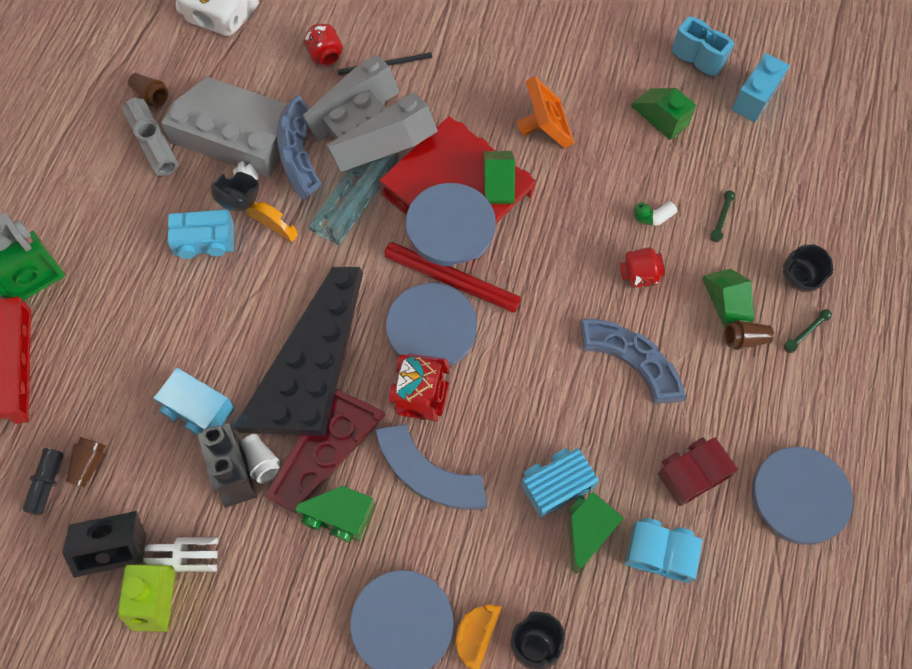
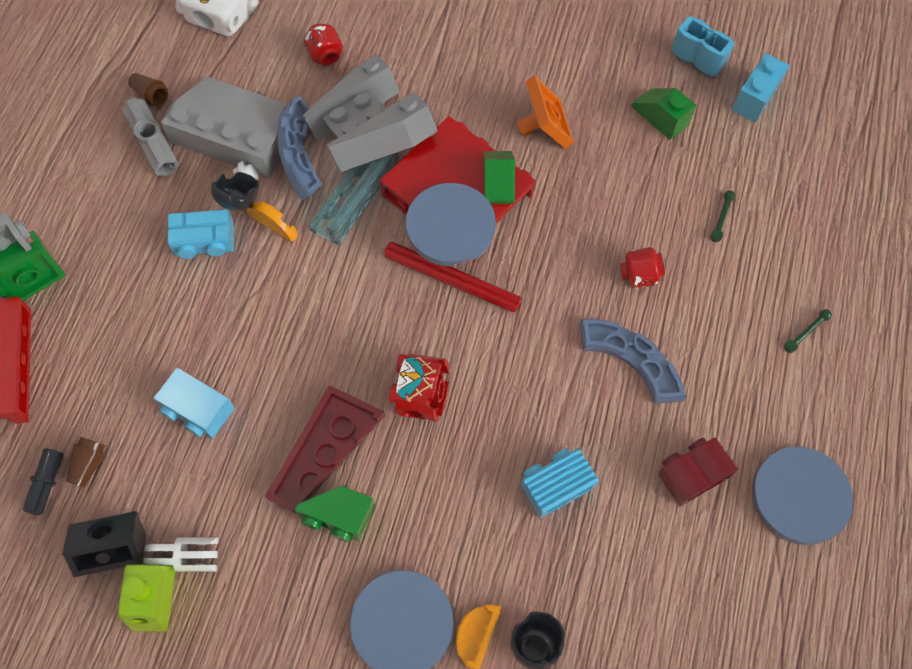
(226, 465): black hips -> none
(260, 460): white cone -> none
(304, 376): black wing -> none
(393, 61): black axle -> none
(425, 478): sand blue tile -> none
(432, 323): sand blue tile -> none
(589, 528): green slope -> none
(645, 215): arm -> none
(663, 551): medium azure brick -> none
(730, 295): green slope -> none
(747, 334): reddish brown cone -> none
(808, 268): black hair -> none

